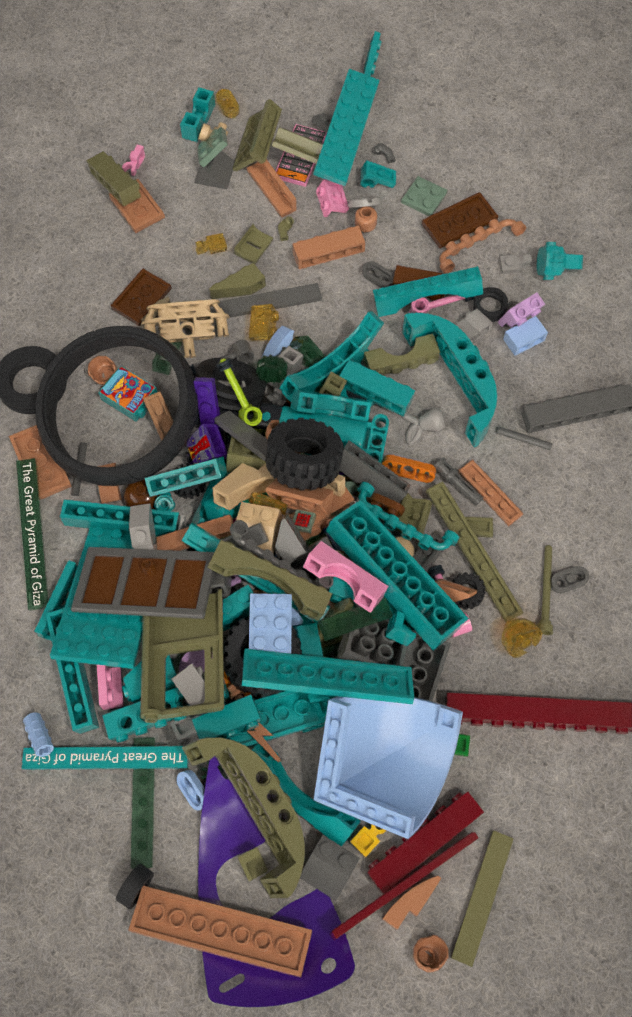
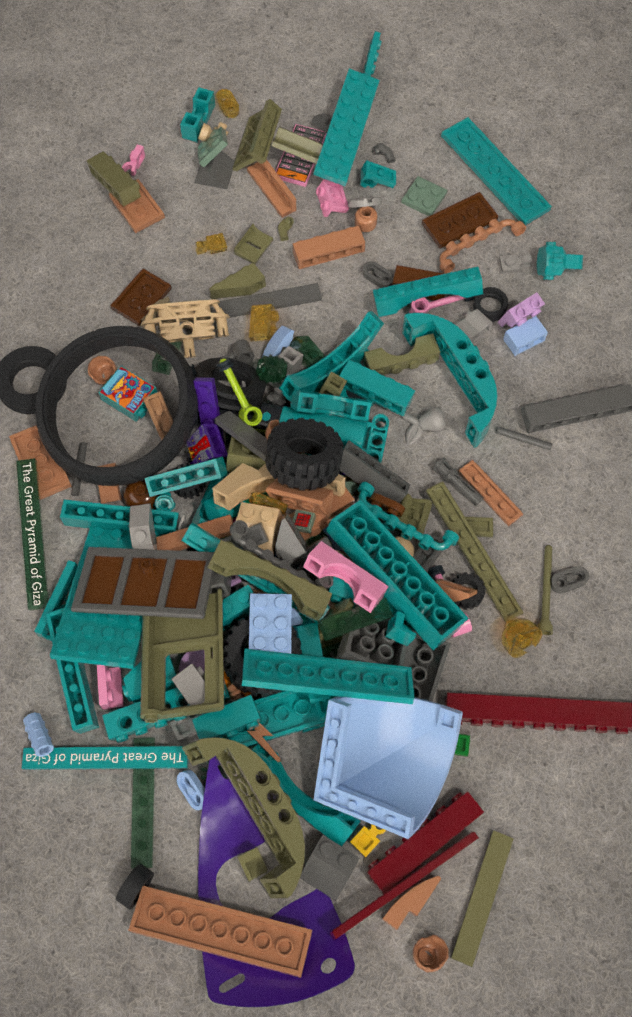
(423, 467): orange beam -> none
(496, 171): none -> teal plate

